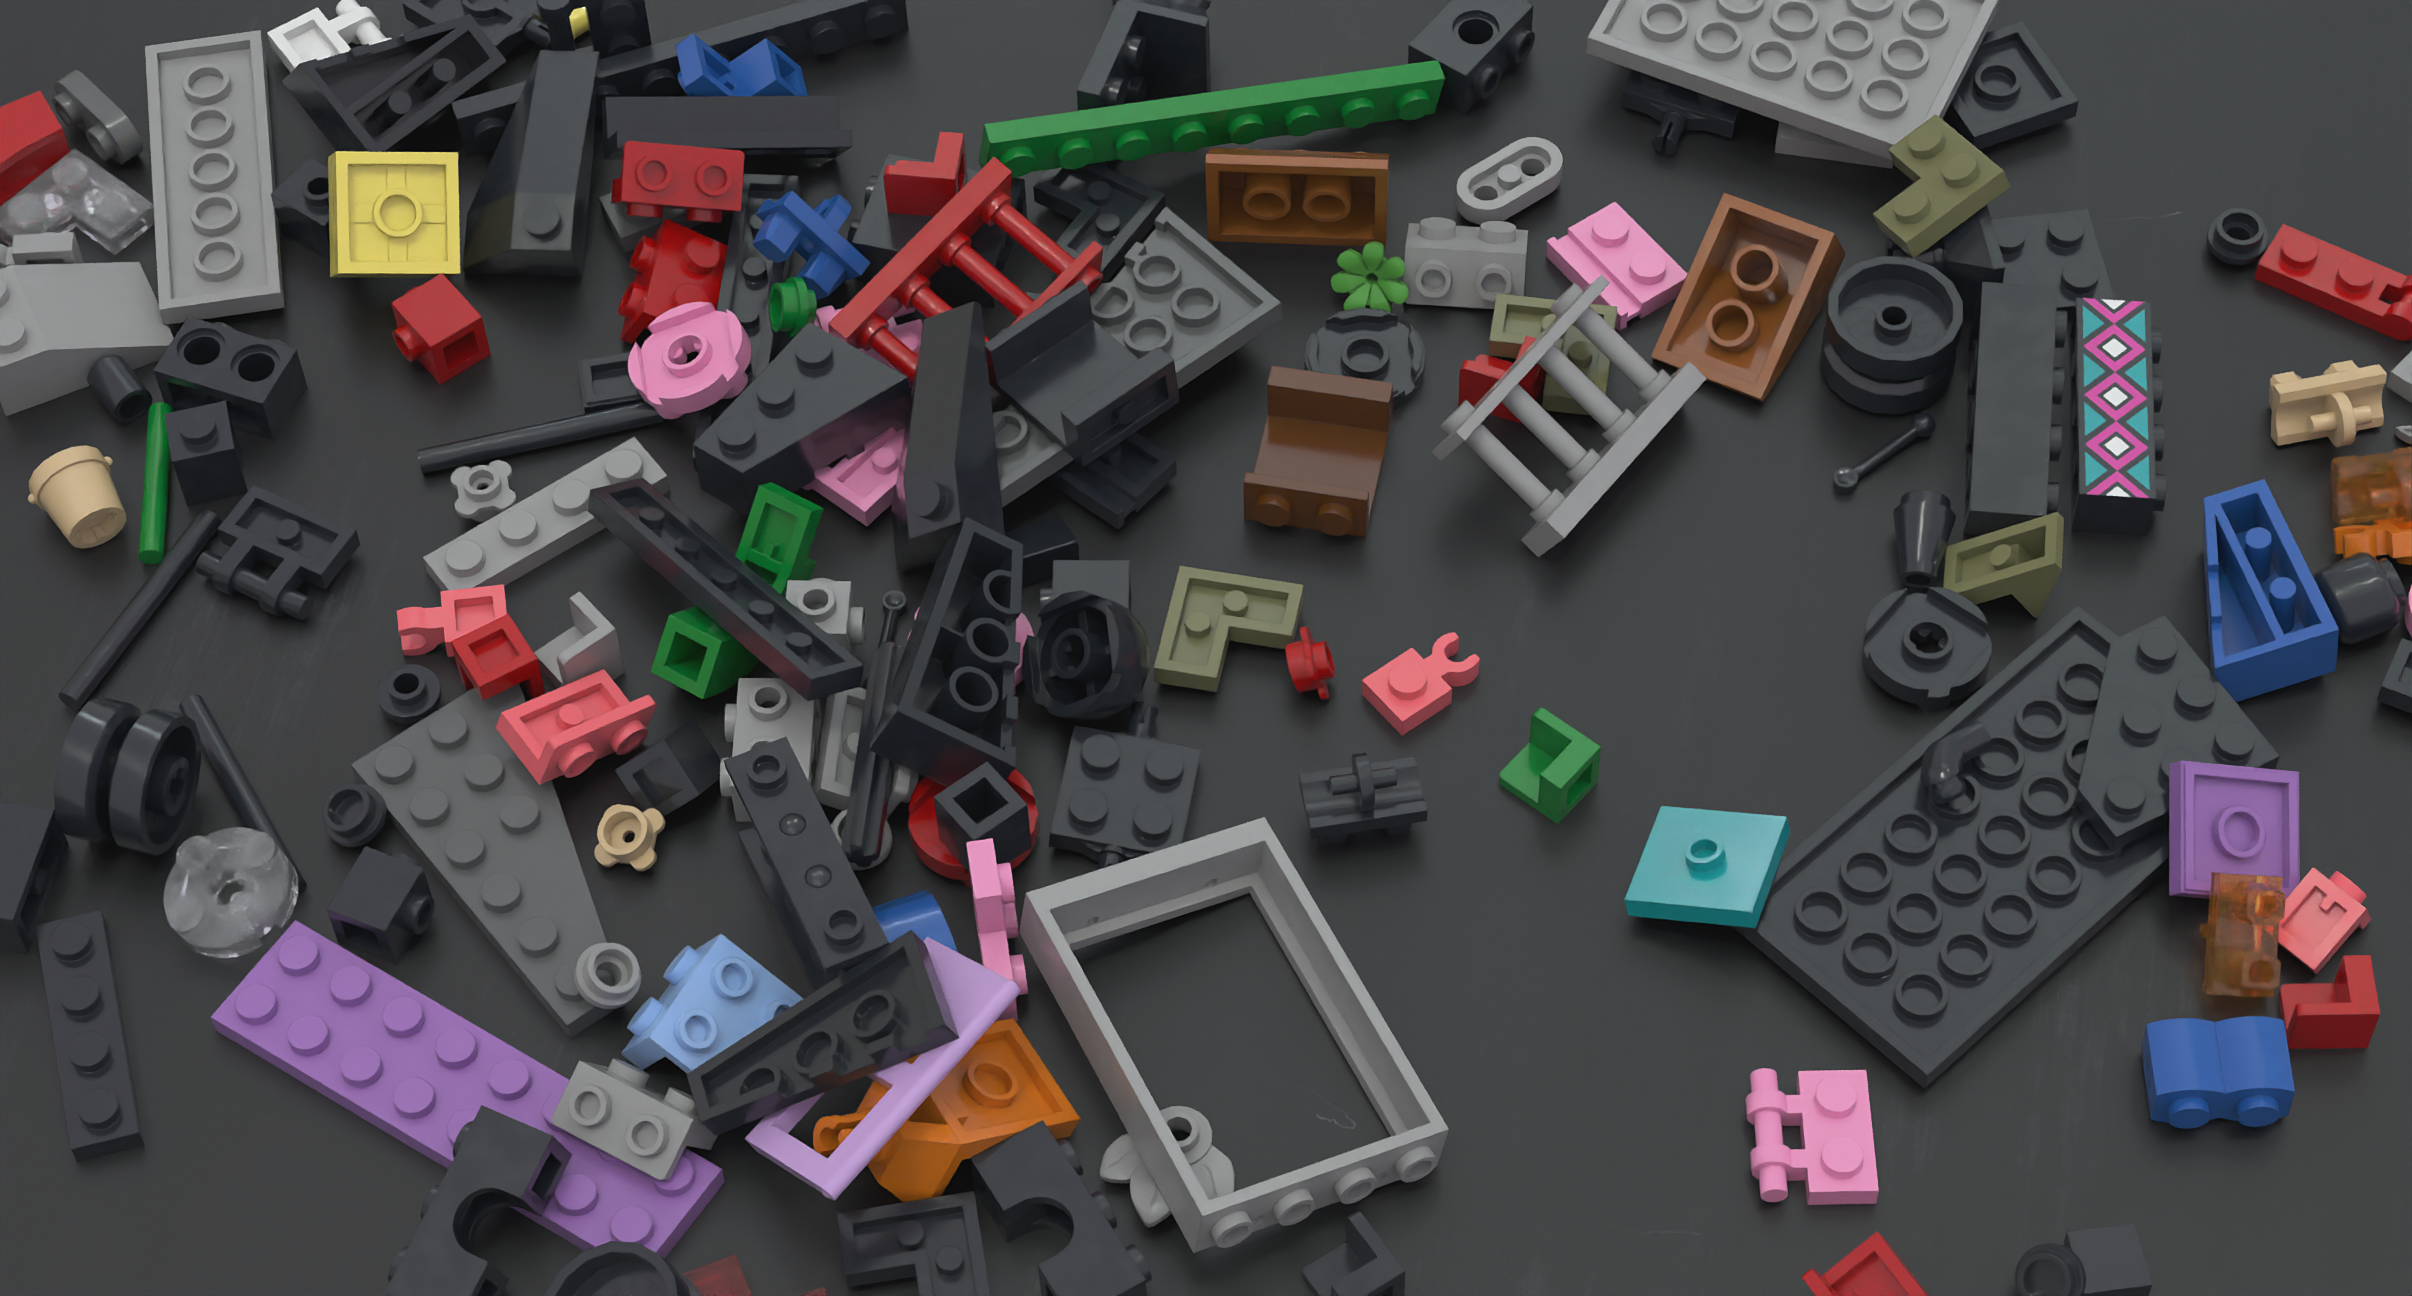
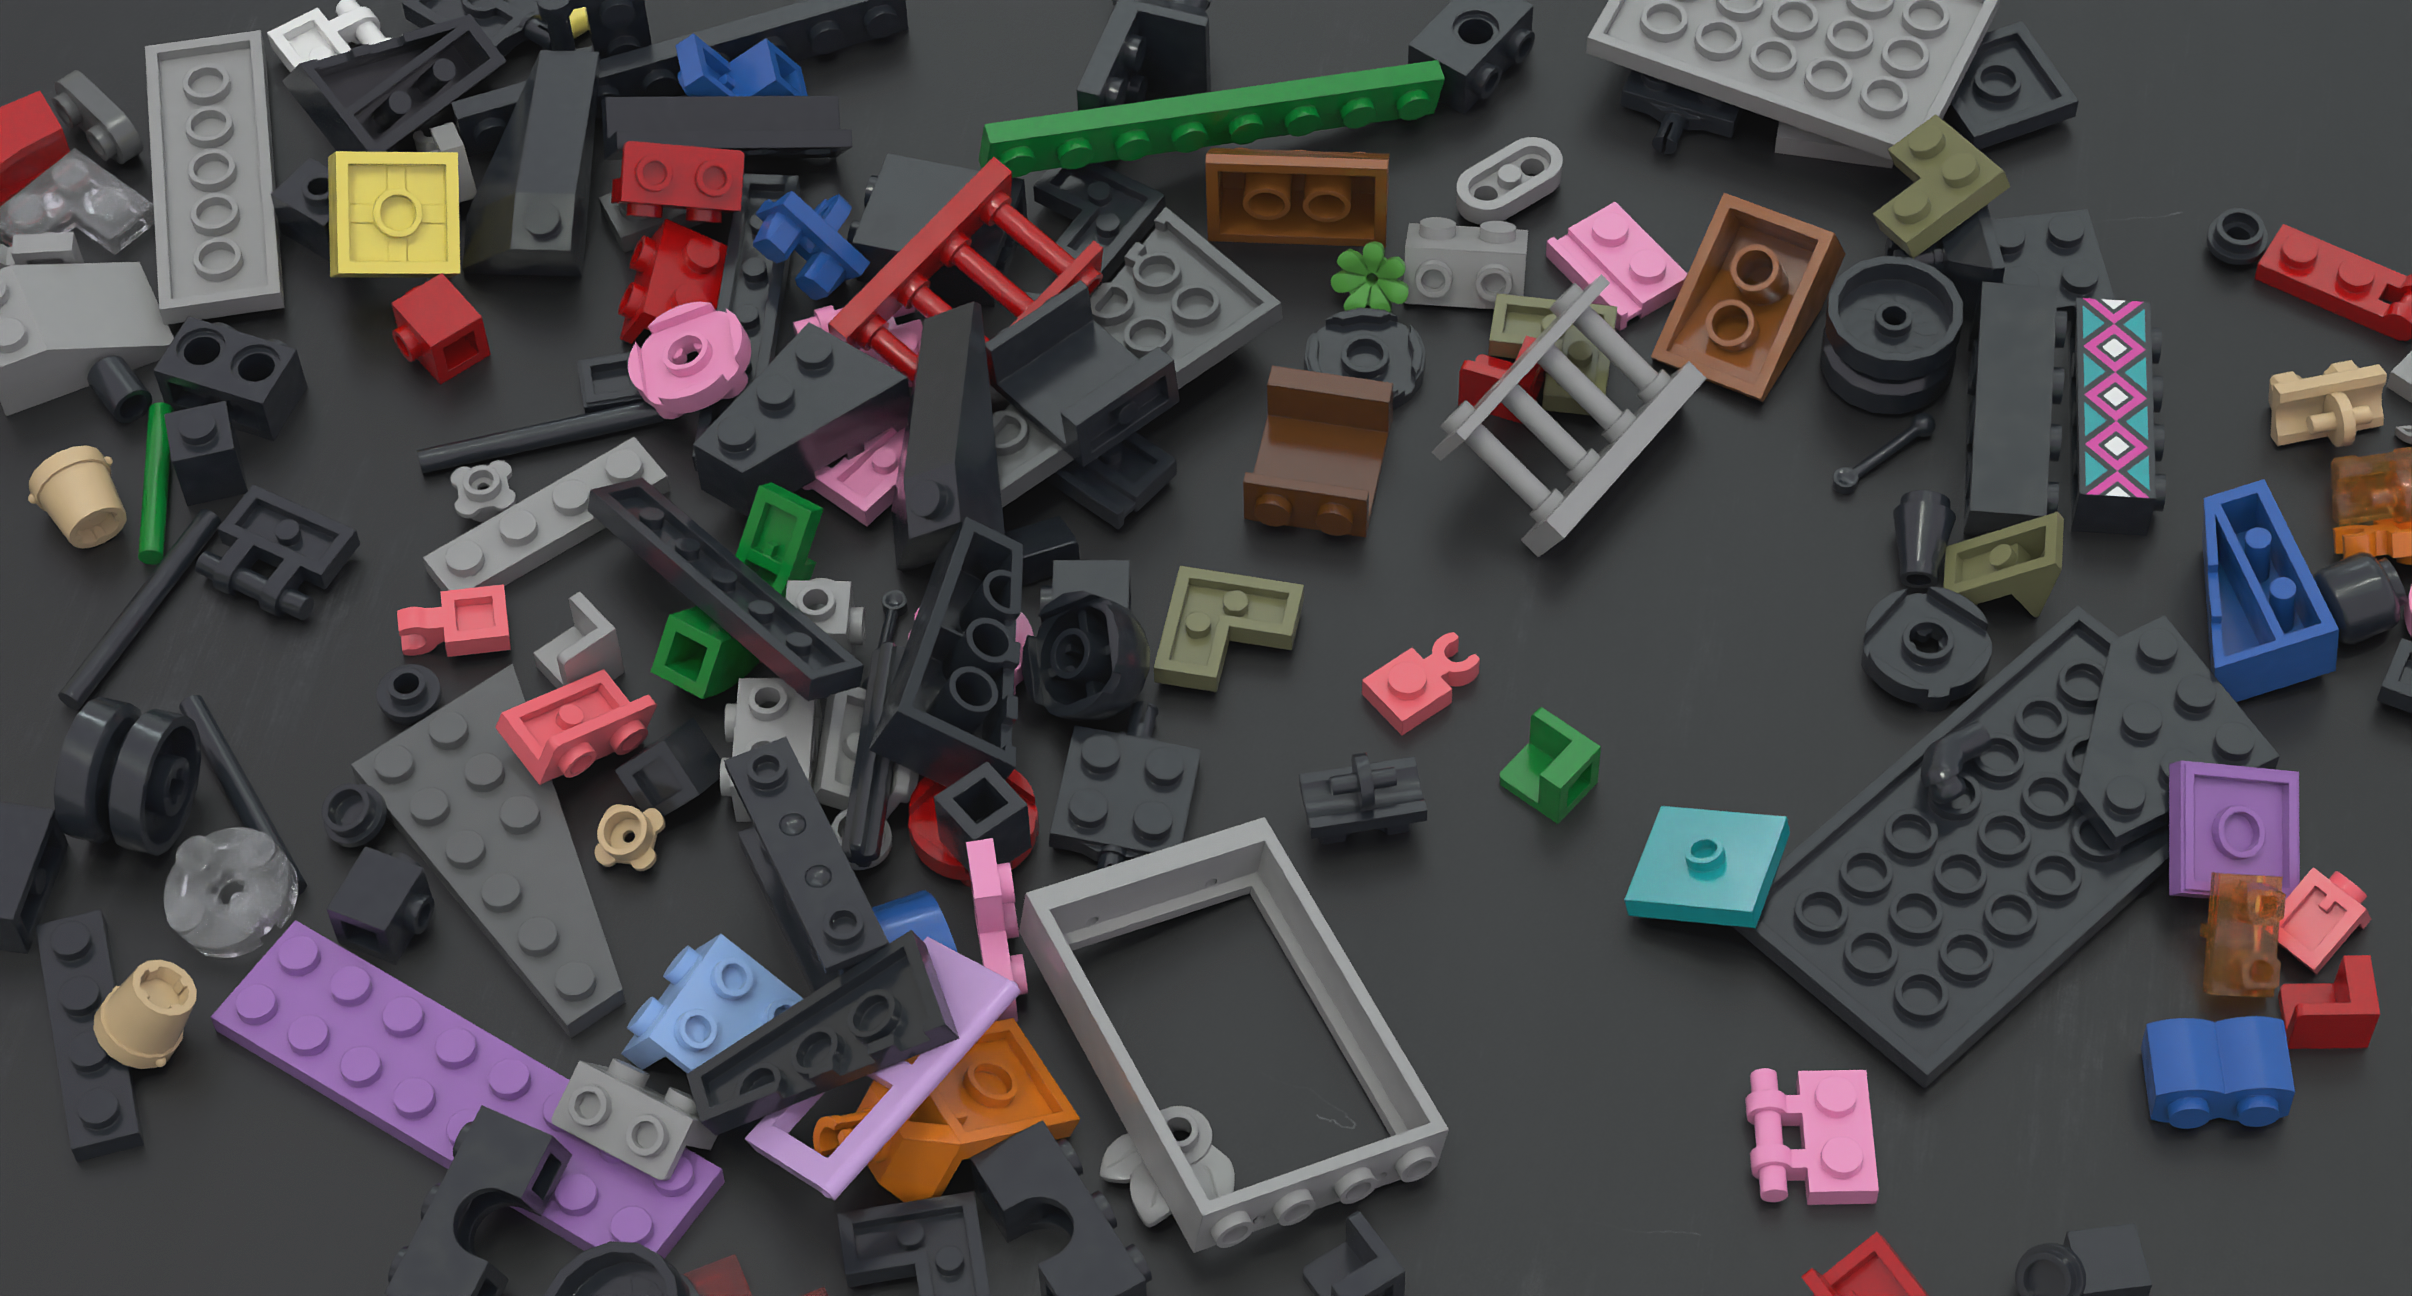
(146, 1015): none -> tan piece
(446, 139): none -> light grey plate
(497, 659): red panel -> none
(617, 961): light grey plate -> none
(791, 306): green plate -> none
(927, 186): red panel -> none
(1310, 664): red plate -> none

